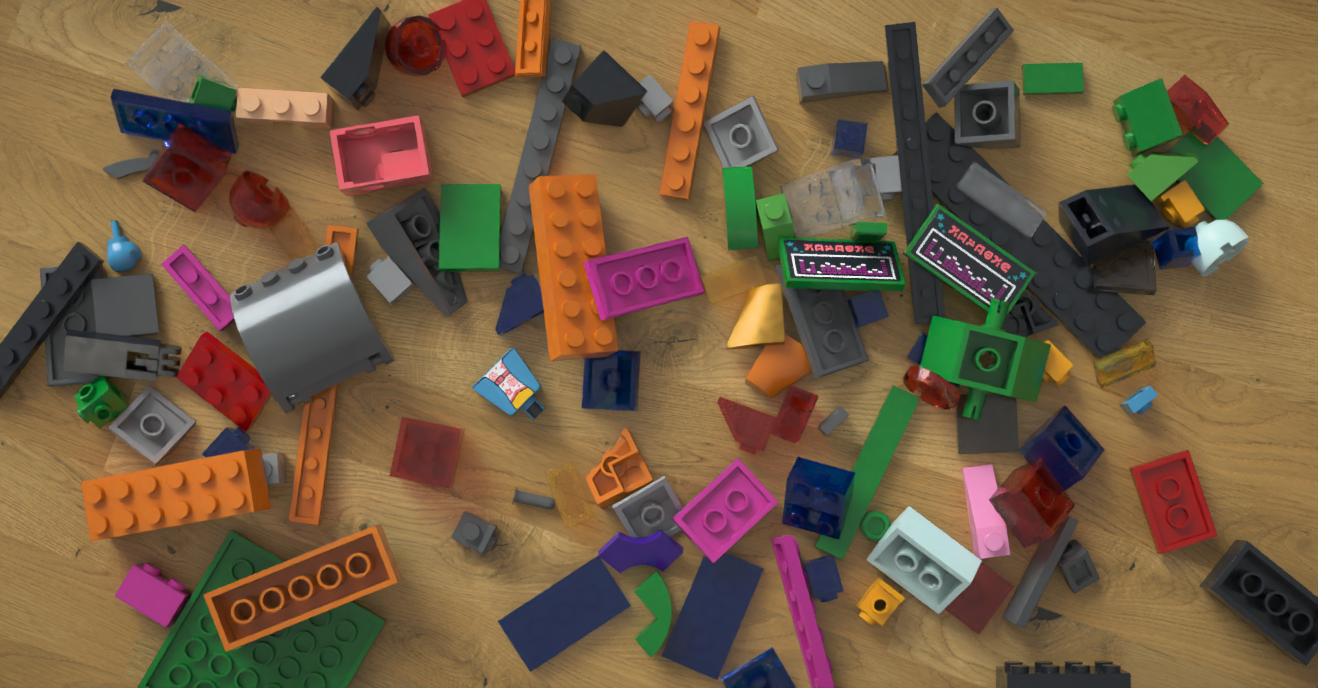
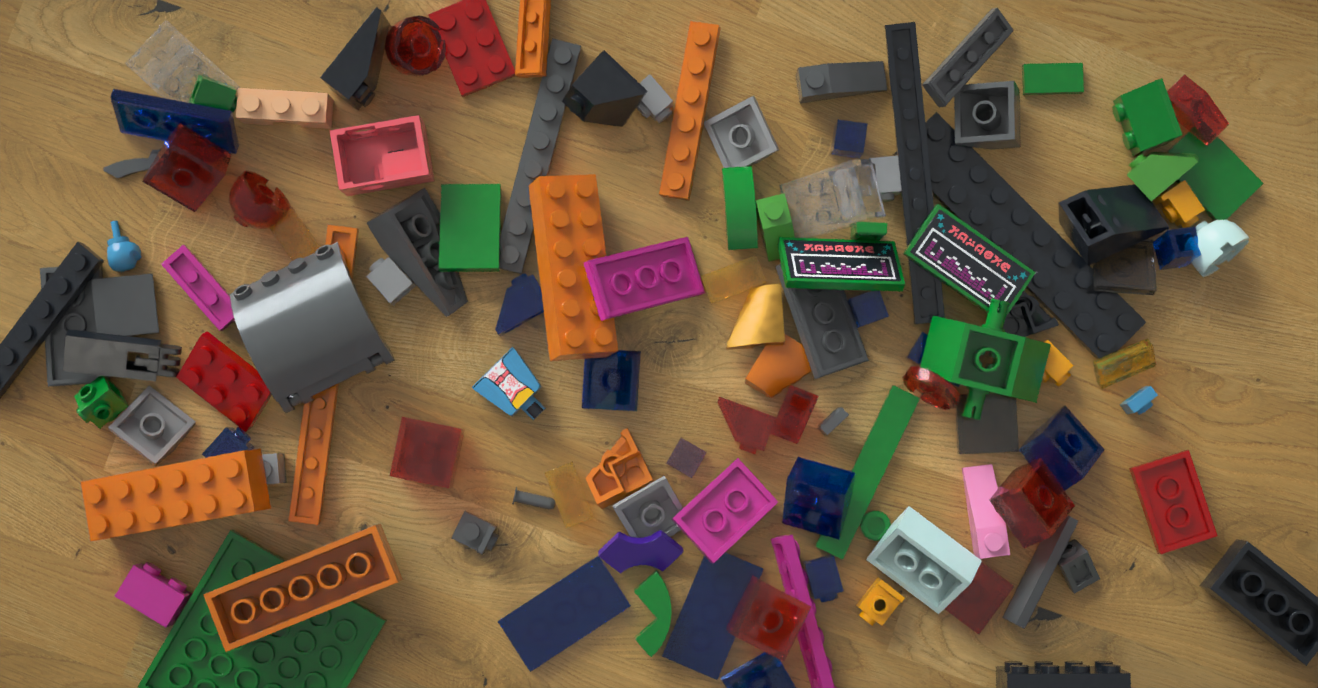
(686, 457): none -> tile
(768, 618): none -> clear red slope
(1001, 199): clear tile -> none

